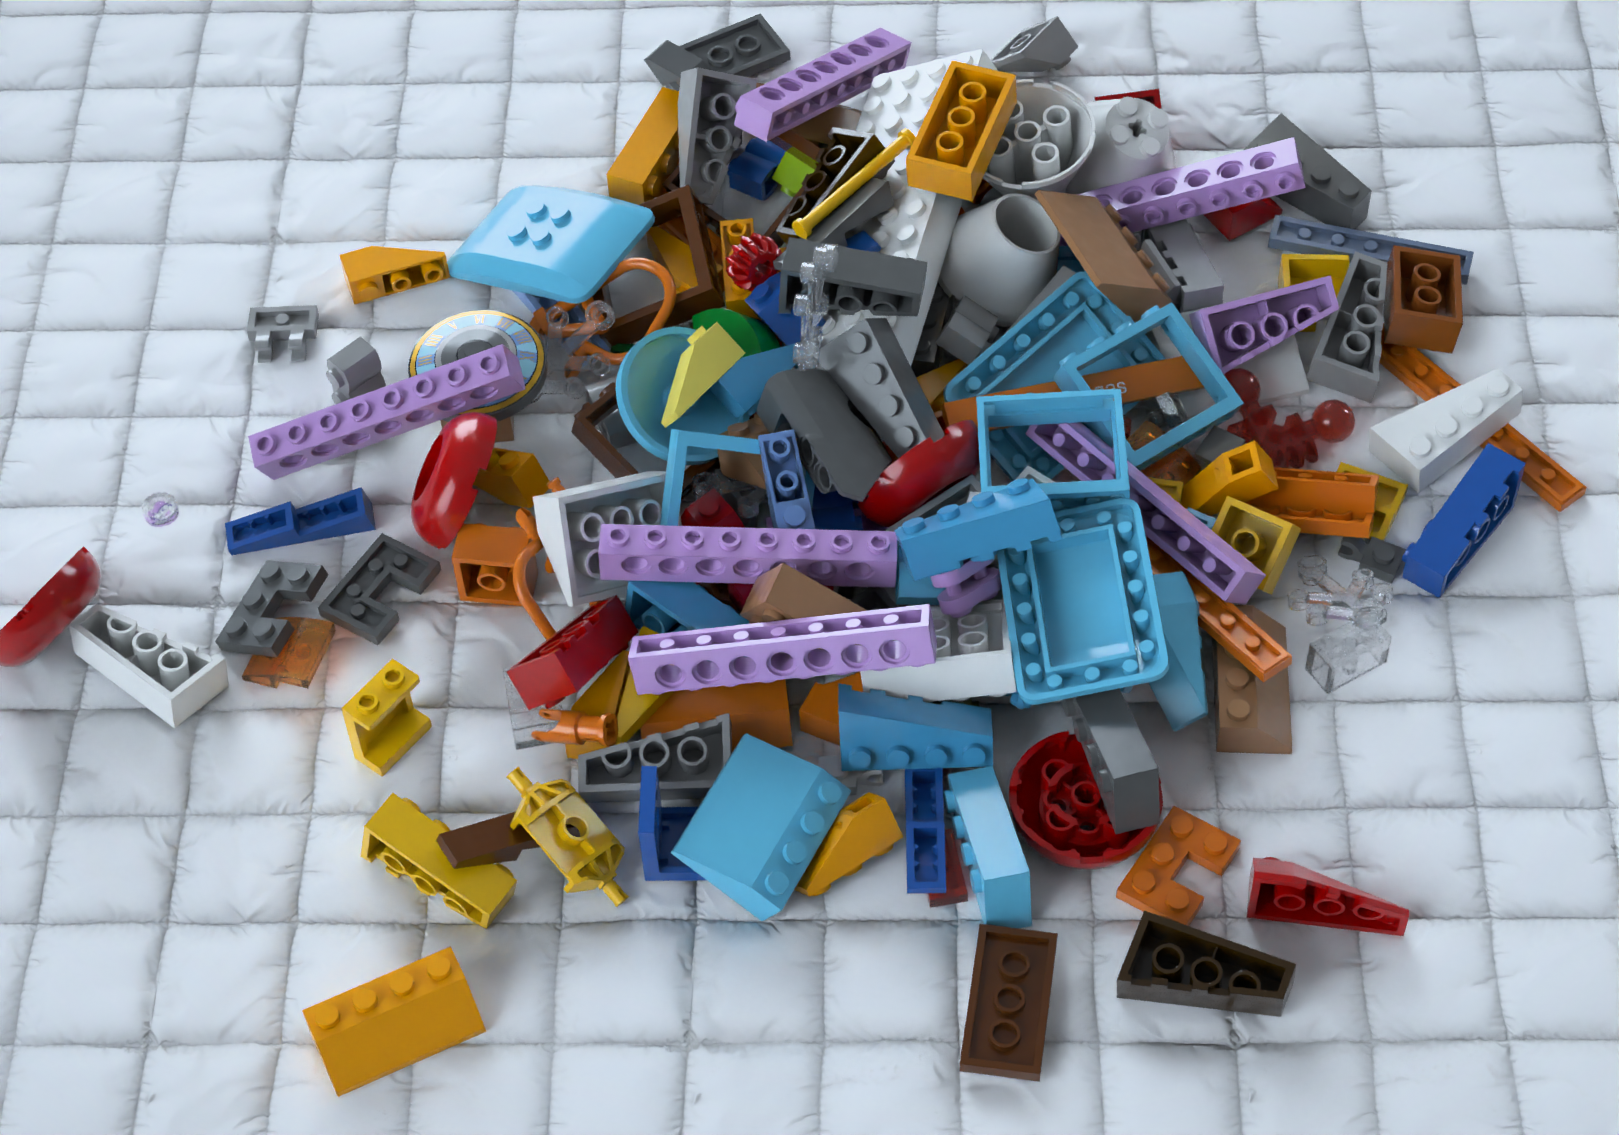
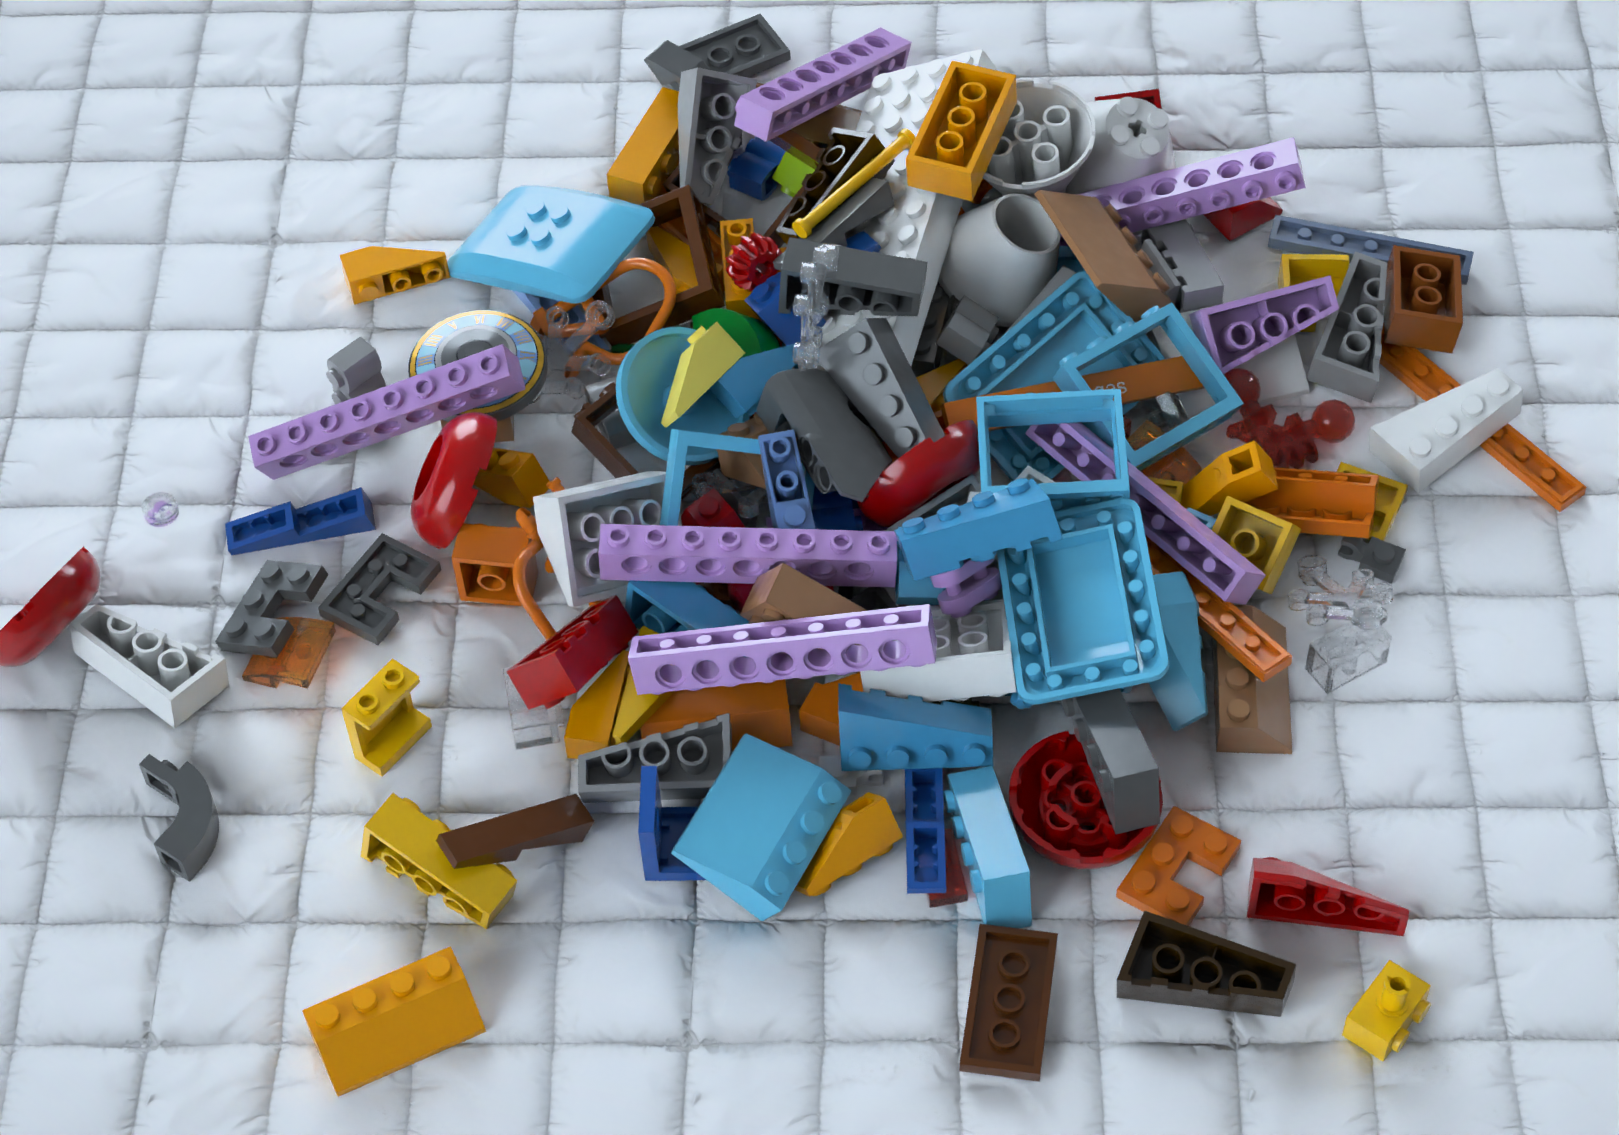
(195, 830): none -> dark grey arch
(282, 323): light grey plate -> none
(578, 727): orange piece -> none
(583, 860): yellow plate -> none
(1037, 48): light grey slope -> none
(1216, 443): dark grey panel -> none
(1331, 190): dark grey wedge -> none
(1387, 1010): none -> yellow brick
(1464, 521): blue wedge -> none

